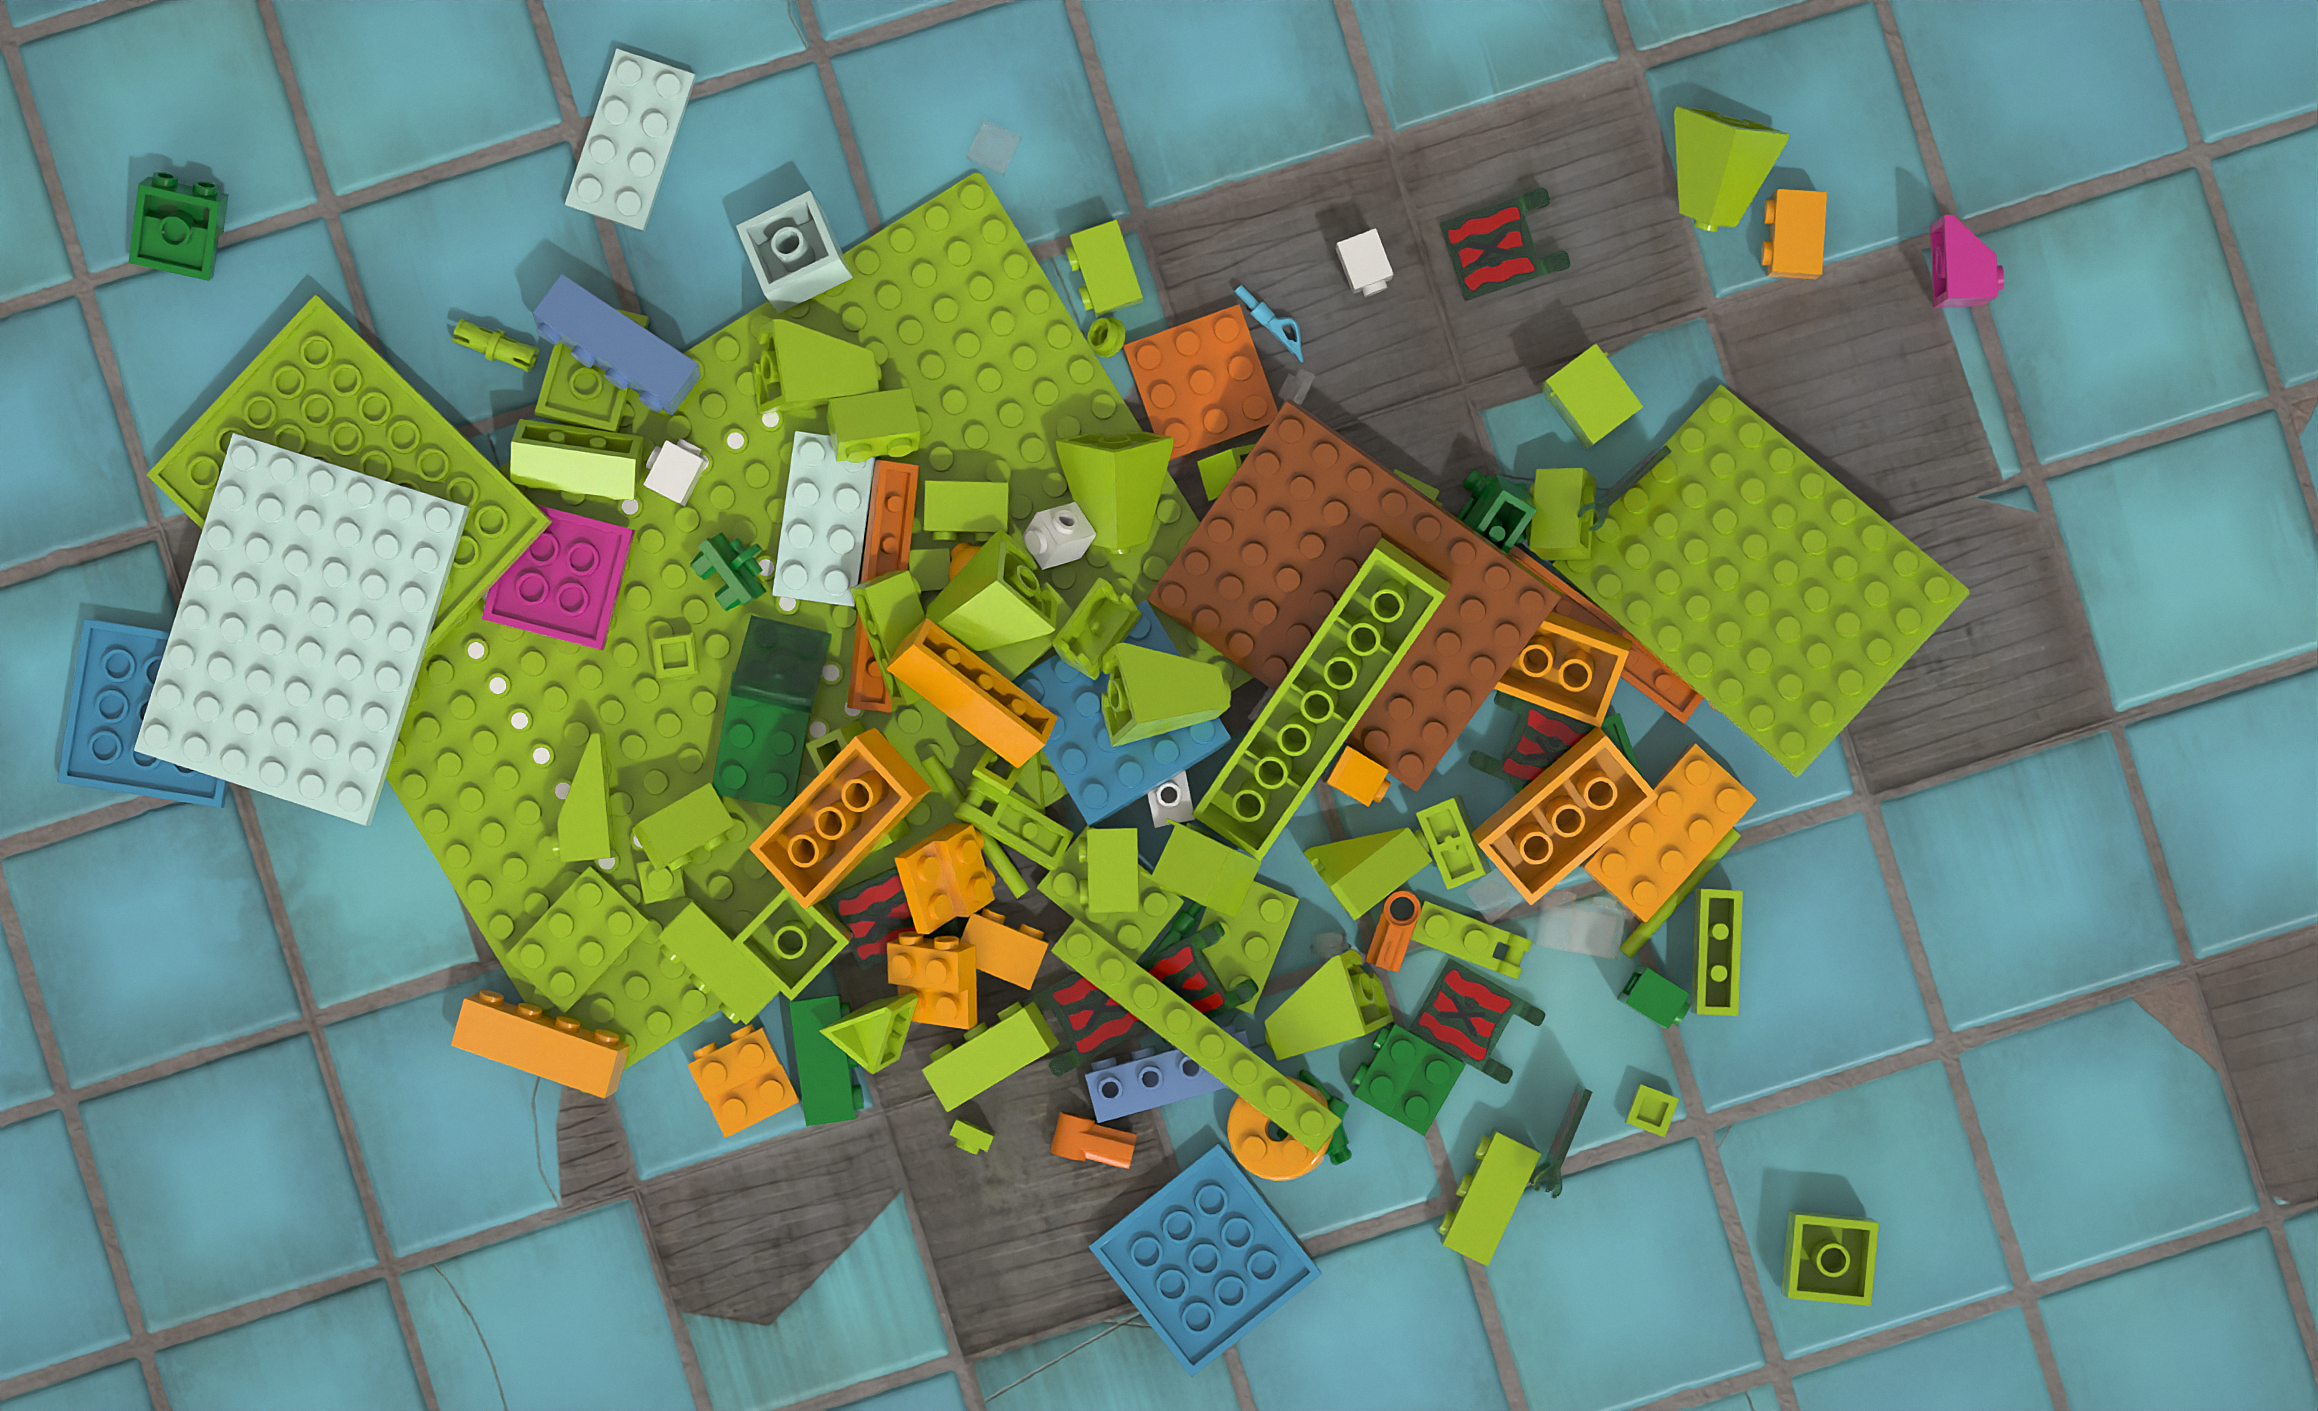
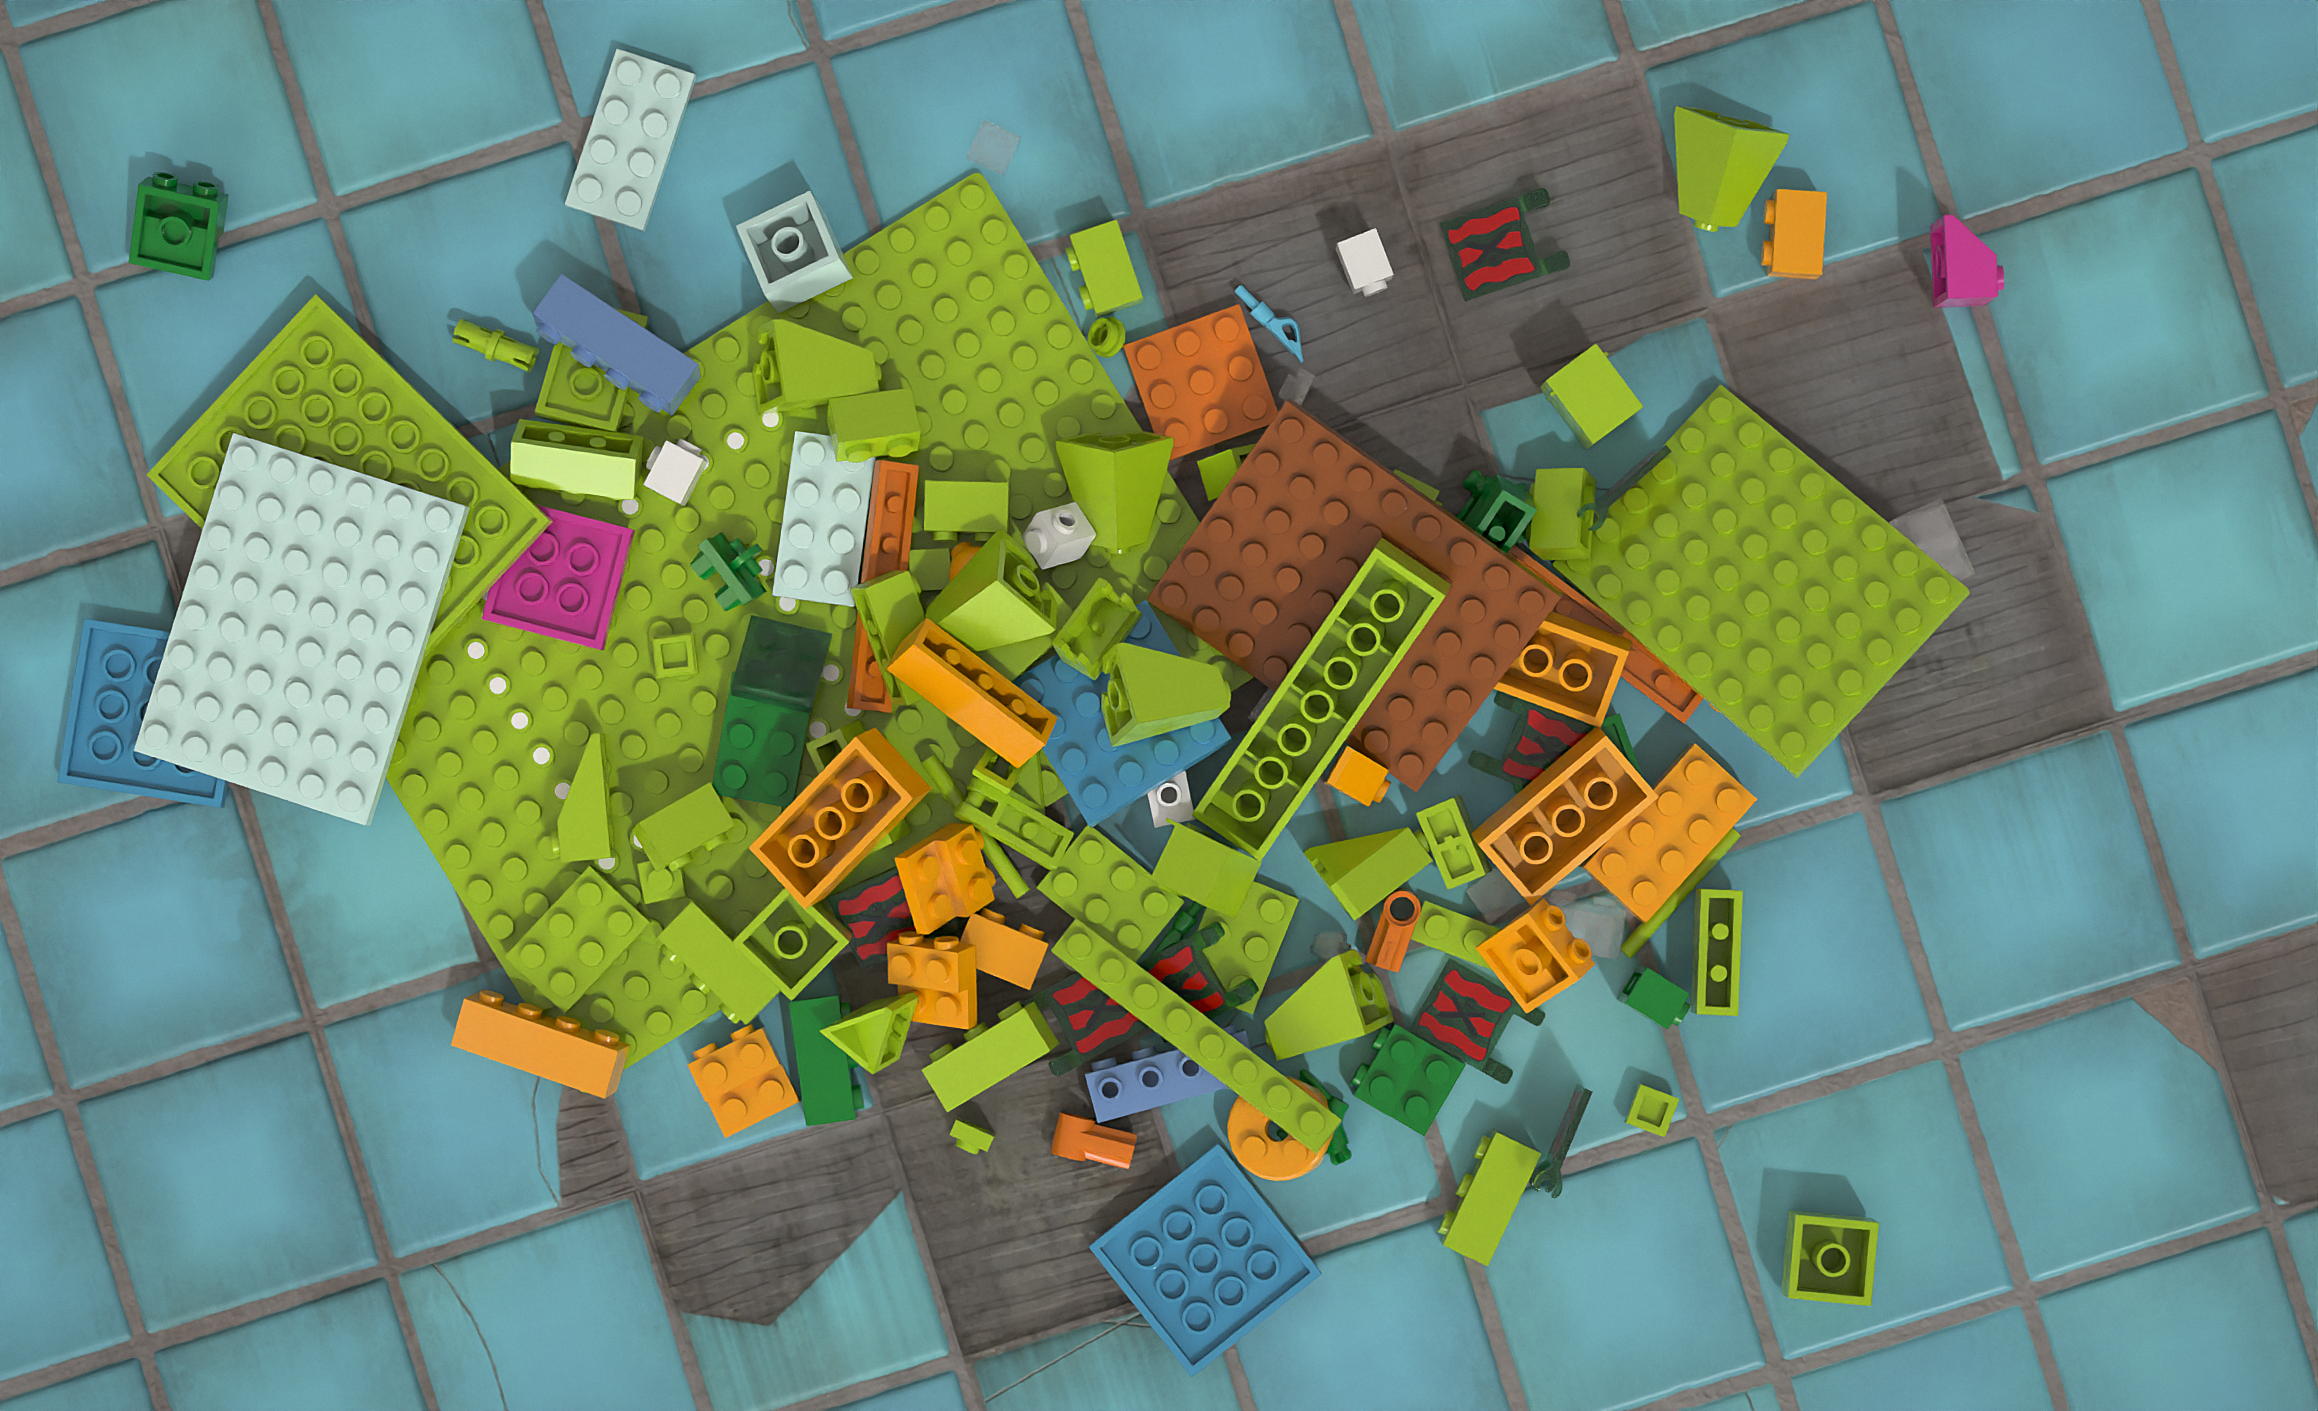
(1111, 870): lime brick -> none
(1536, 955): none -> light orange plate
(1935, 535): none -> clear brick

